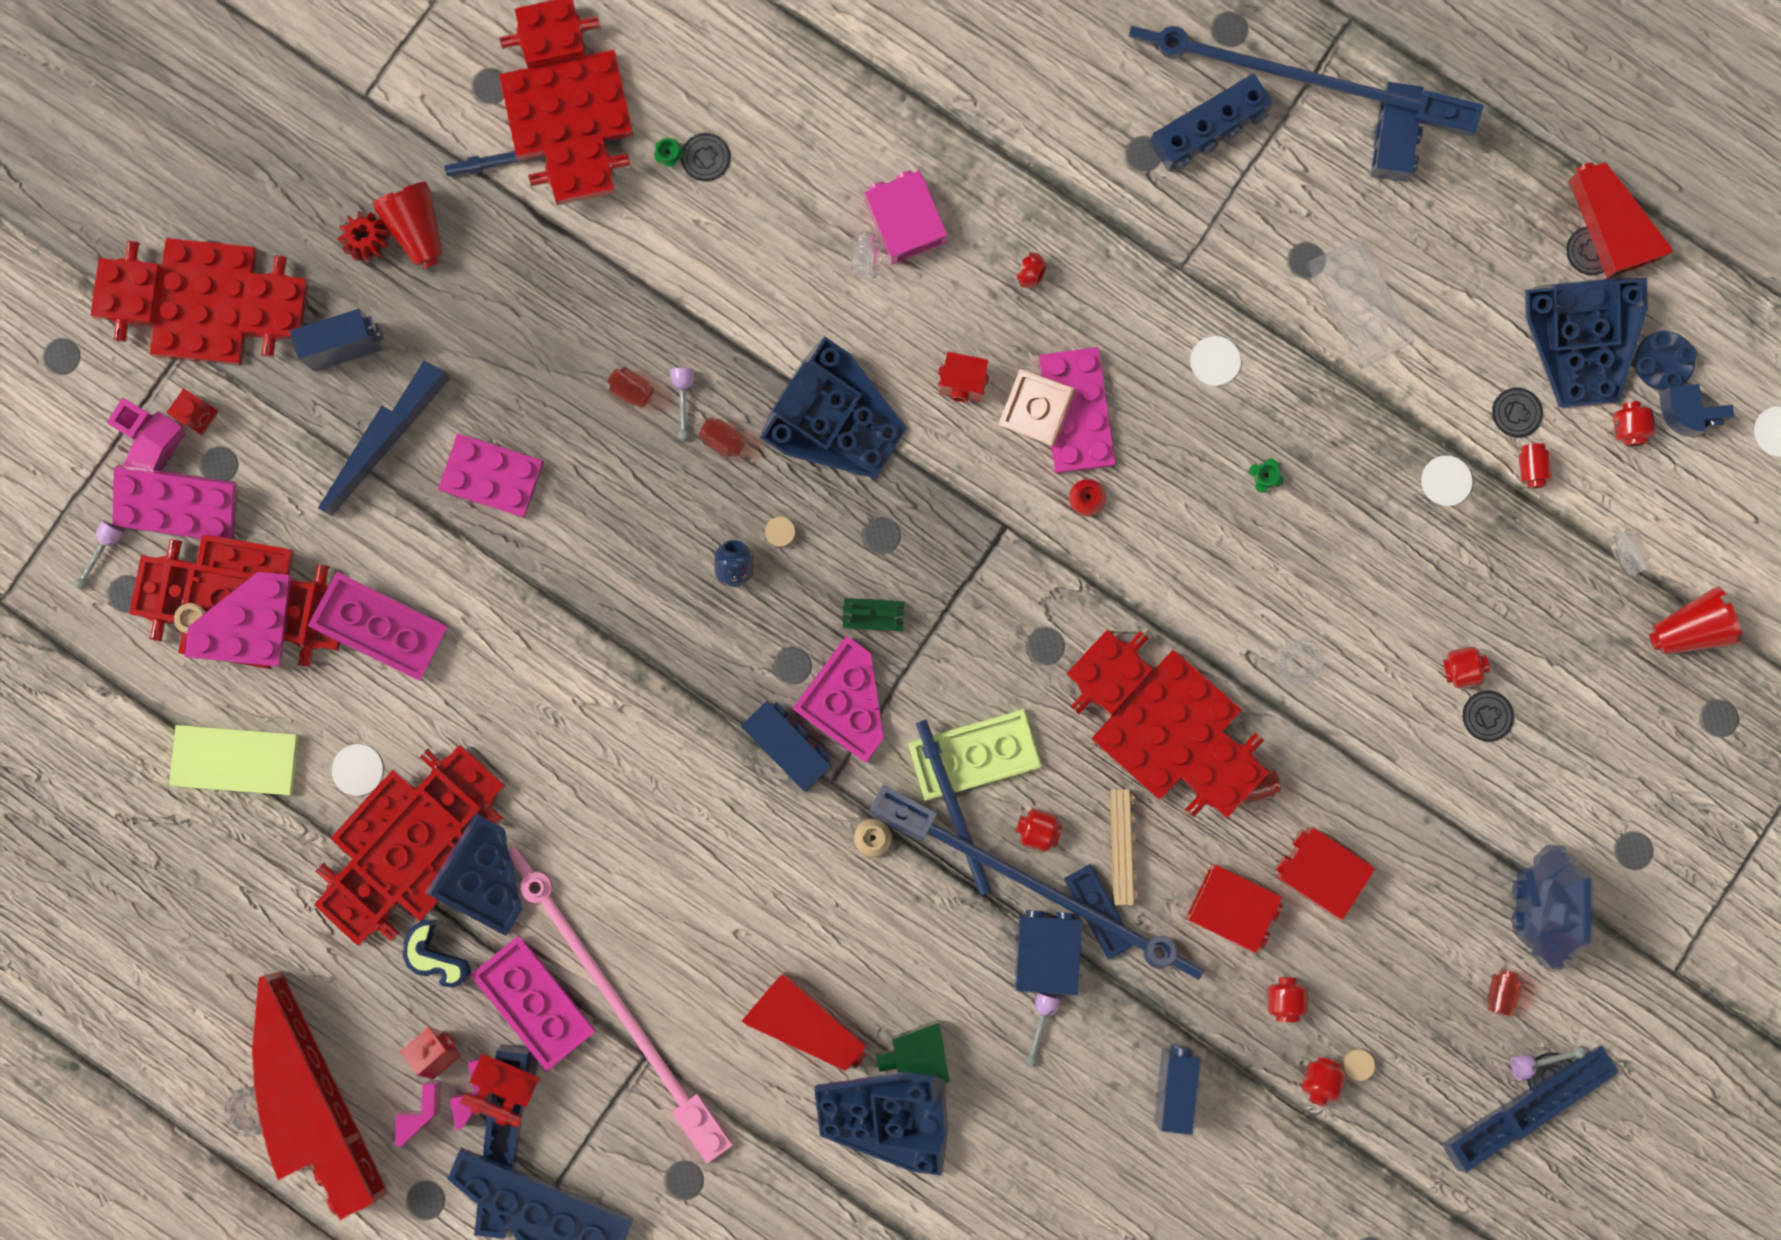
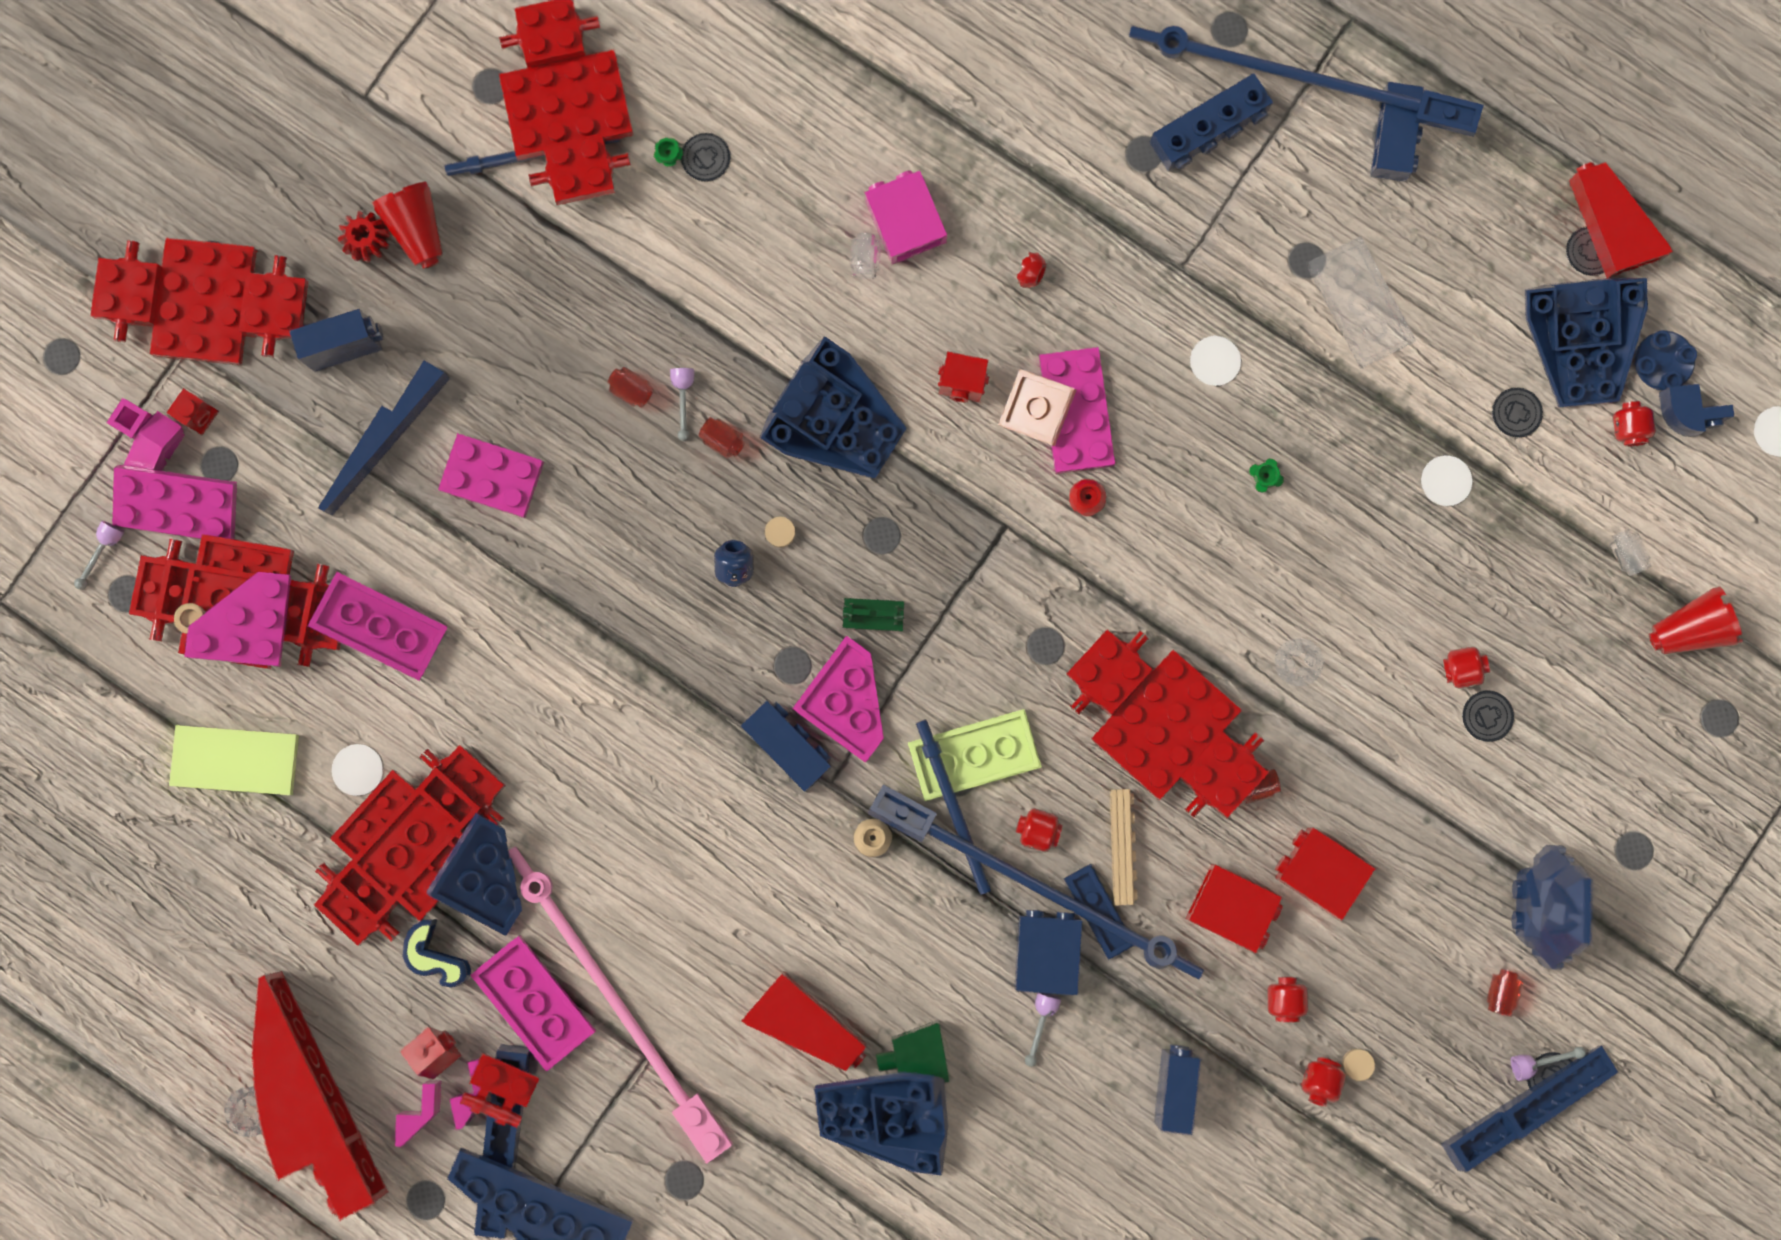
(1535, 465): red brick -> none

